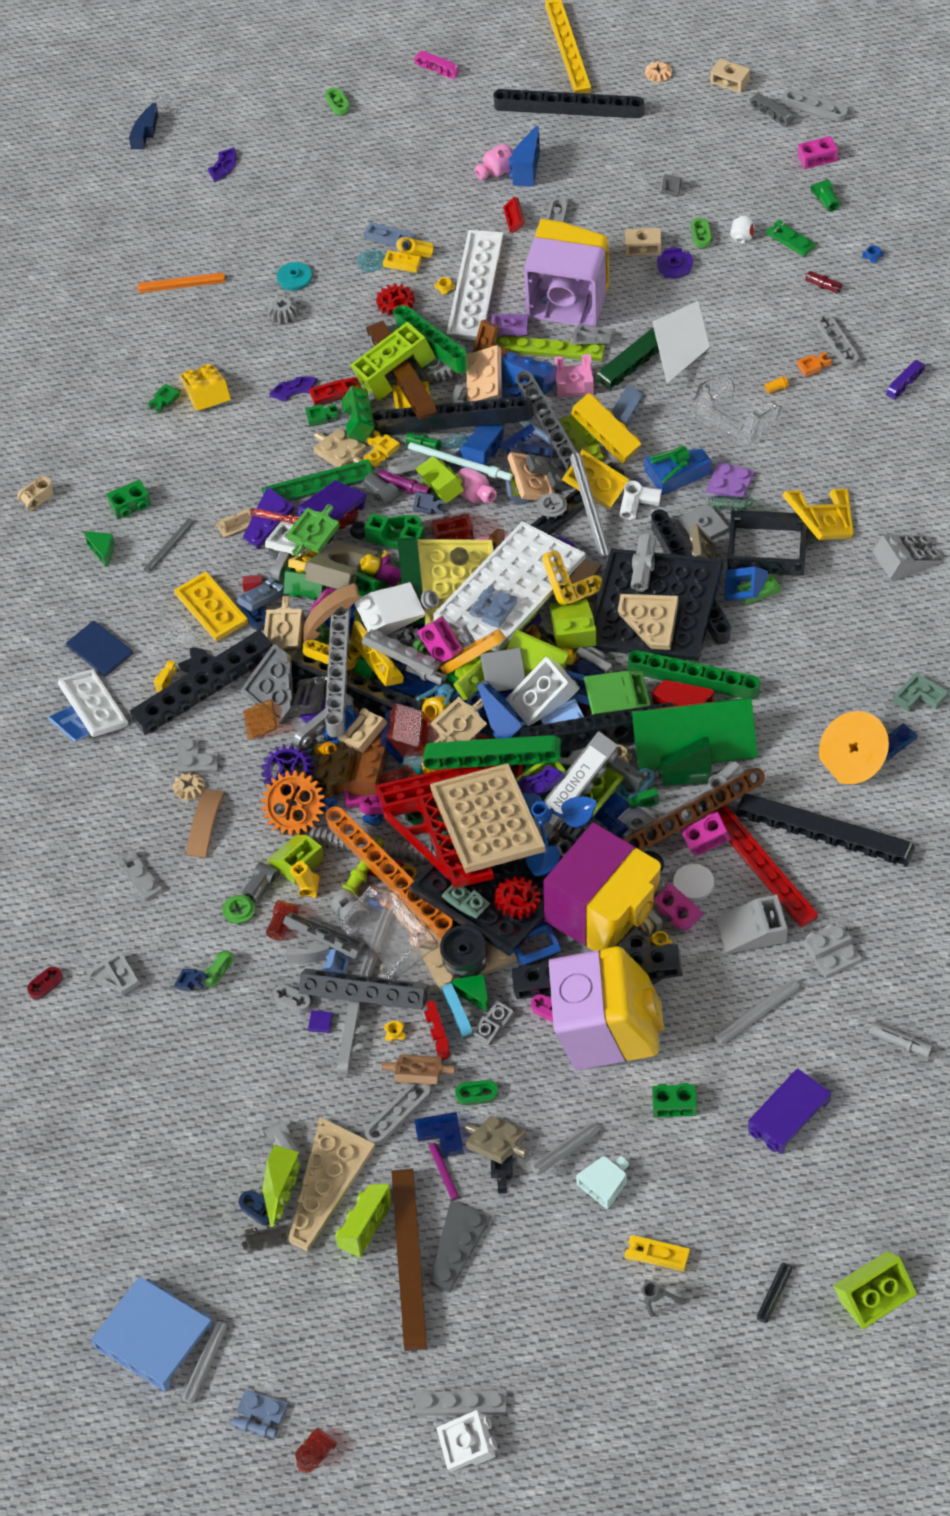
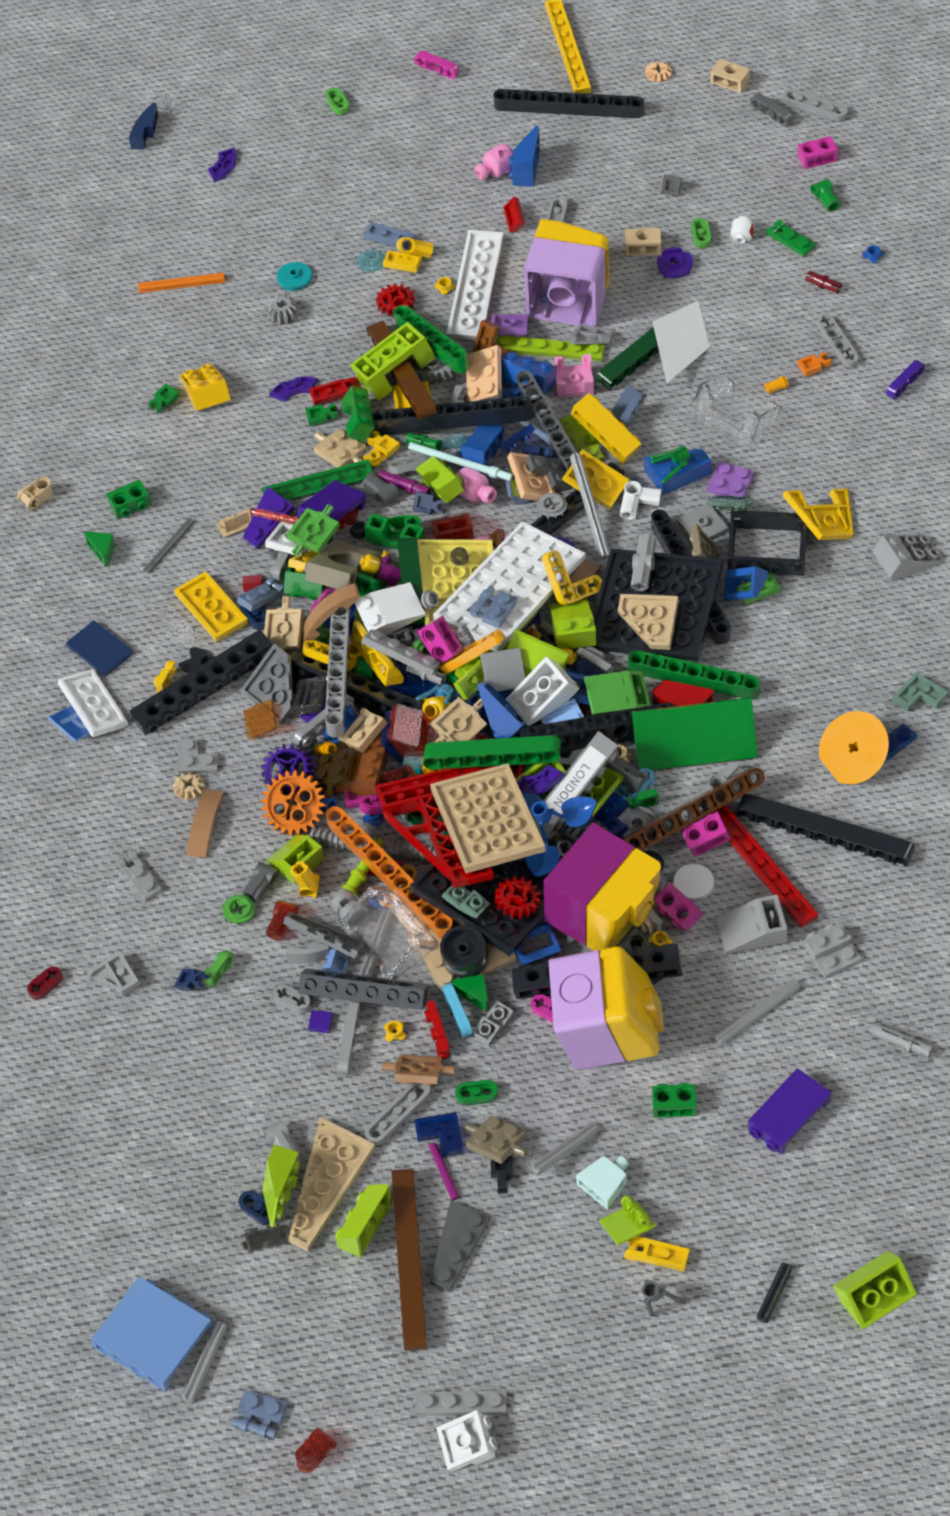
(627, 1222): none -> lime hinge
(687, 765): dark green slope -> none

